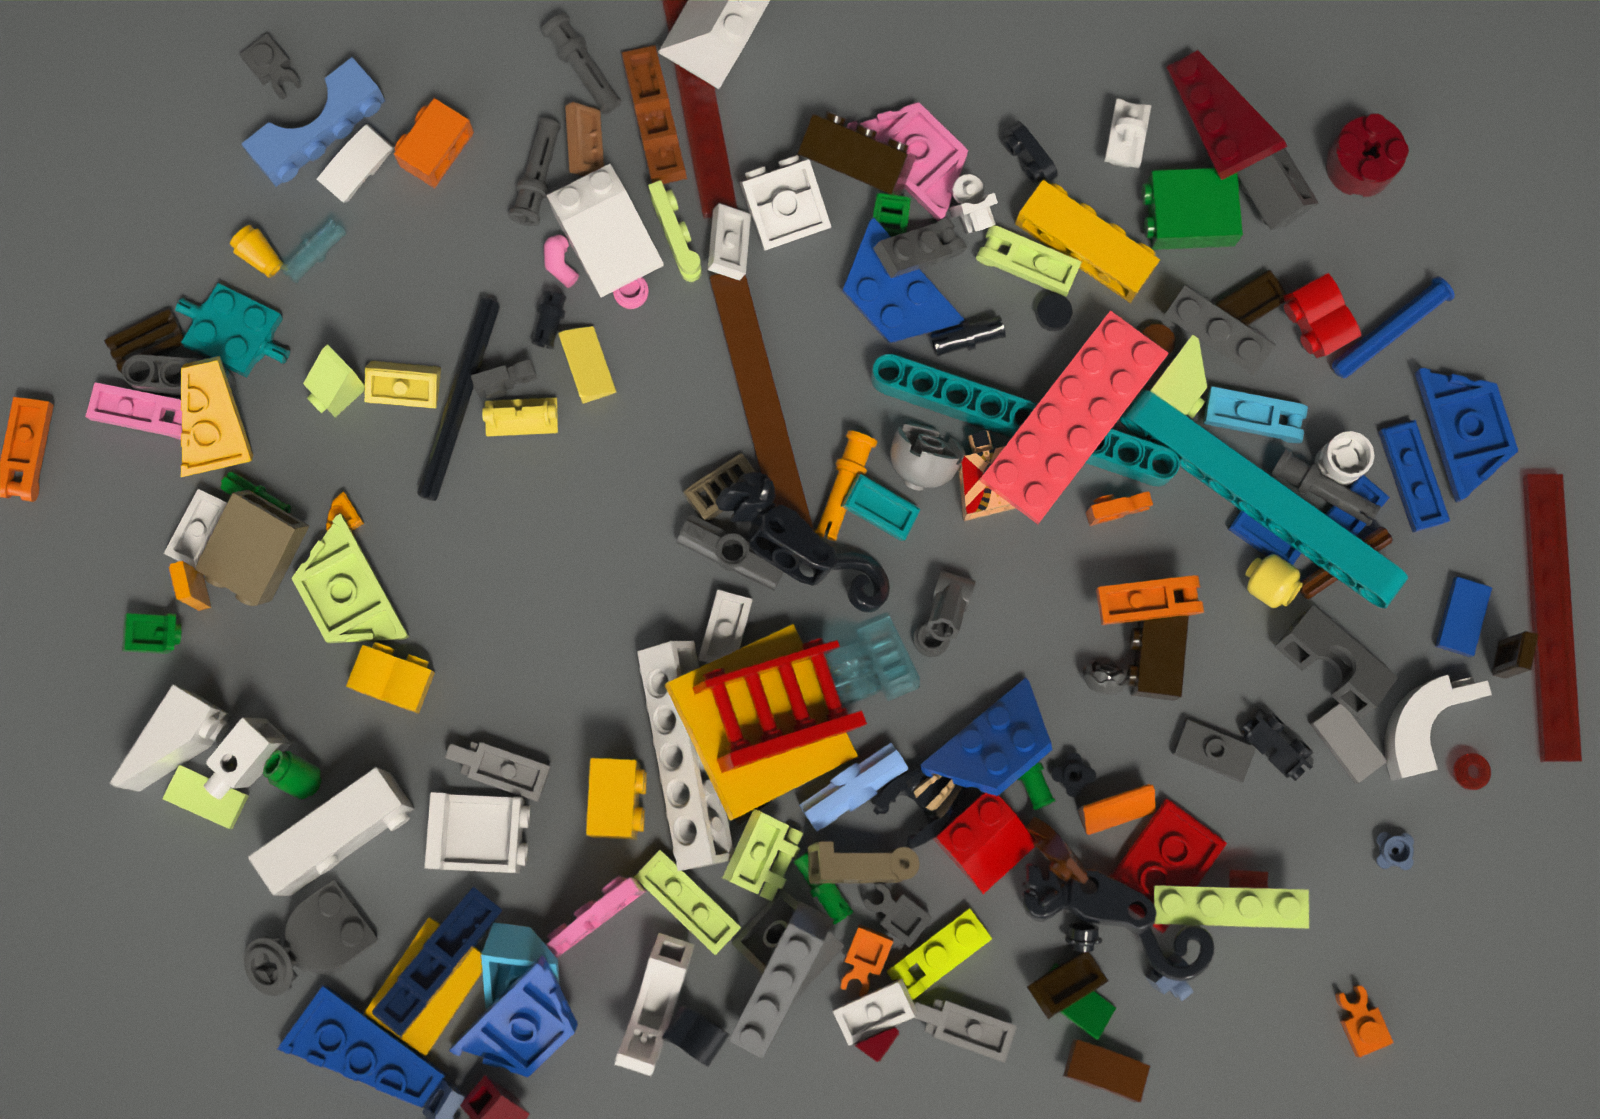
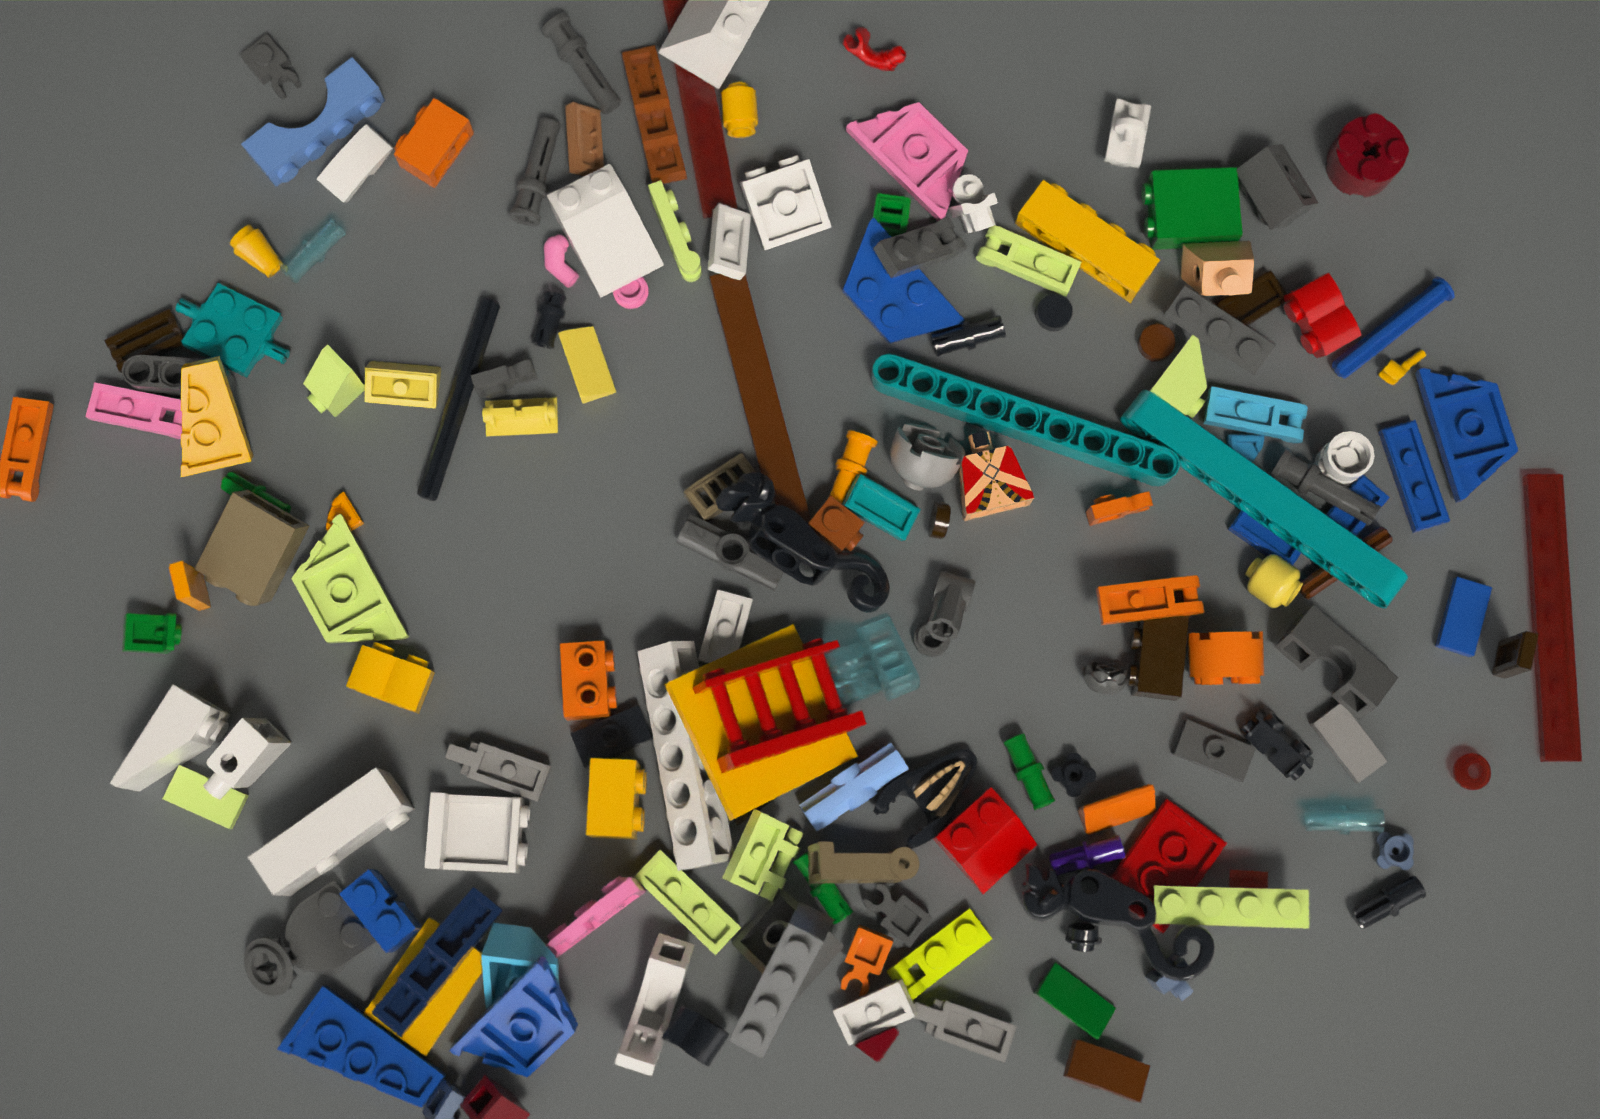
(195, 528): white plate -> none
(292, 774): green brick -> none
(387, 923): none -> blue piece
(586, 680): none -> orange brick
(612, 735): none -> black plate
(739, 110): none -> yellow brick
(837, 525): none -> dark orange bracket
(857, 153): dark brown brick -> none
(882, 60): none -> red piece
(939, 520): none -> dark brown tile
(995, 745): blue wing -> none
(1037, 162): black plate -> none
(1063, 860): reddish brown slope -> none
(1067, 984): dark brown tile -> none
(1073, 417): coral plate -> none
(1087, 855): none -> dark purple axle
(1222, 266): none -> light nougat torso
(1224, 119): dark red wing -> none
(1226, 655): none -> orange brick
(1246, 445): none -> dark azure tile
(1344, 820): none -> clear light blue pin
(1365, 1026): orange plate -> none
(1388, 902): none -> black axle
(1394, 372): none -> yellow hand
(1409, 727): white arch -> none

